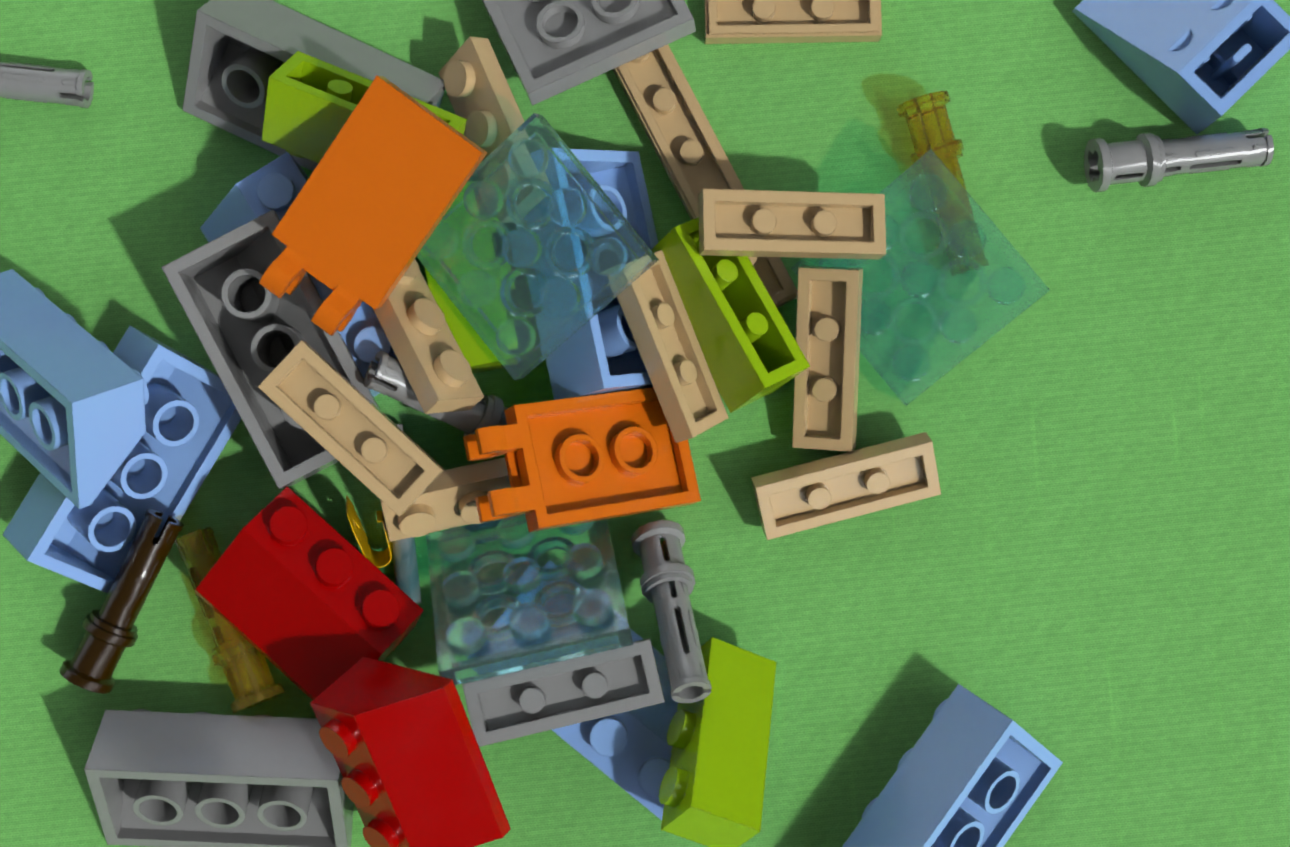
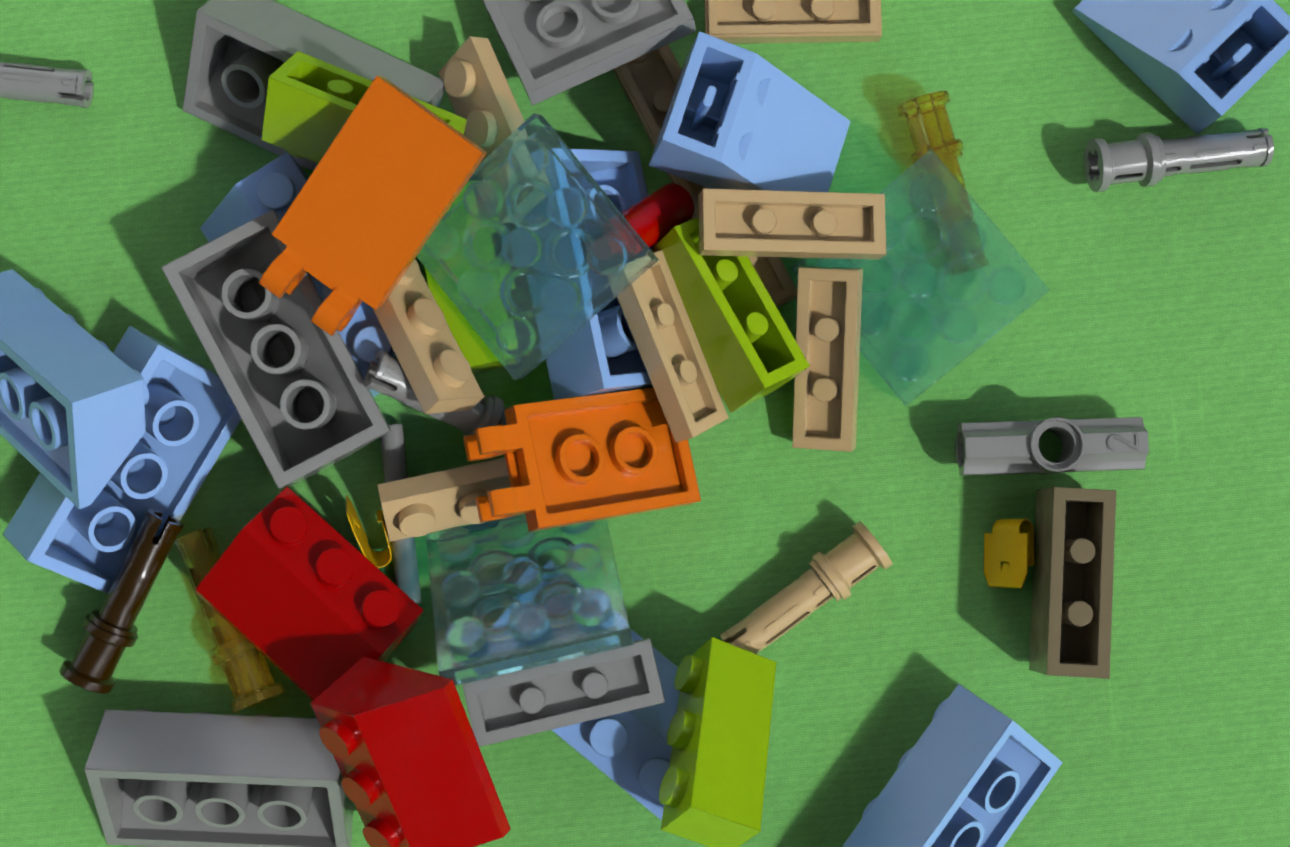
(351, 428): tan plate -> none
(660, 212): none -> red cylinder
(668, 585): light grey pin -> none
(746, 125): none -> light blue slope
(828, 578): none -> tan pin
(846, 485): tan plate -> none
(1014, 546): none -> yellow piece
(1072, 582): none -> dark tan brick
(1086, 446): none -> light grey piece

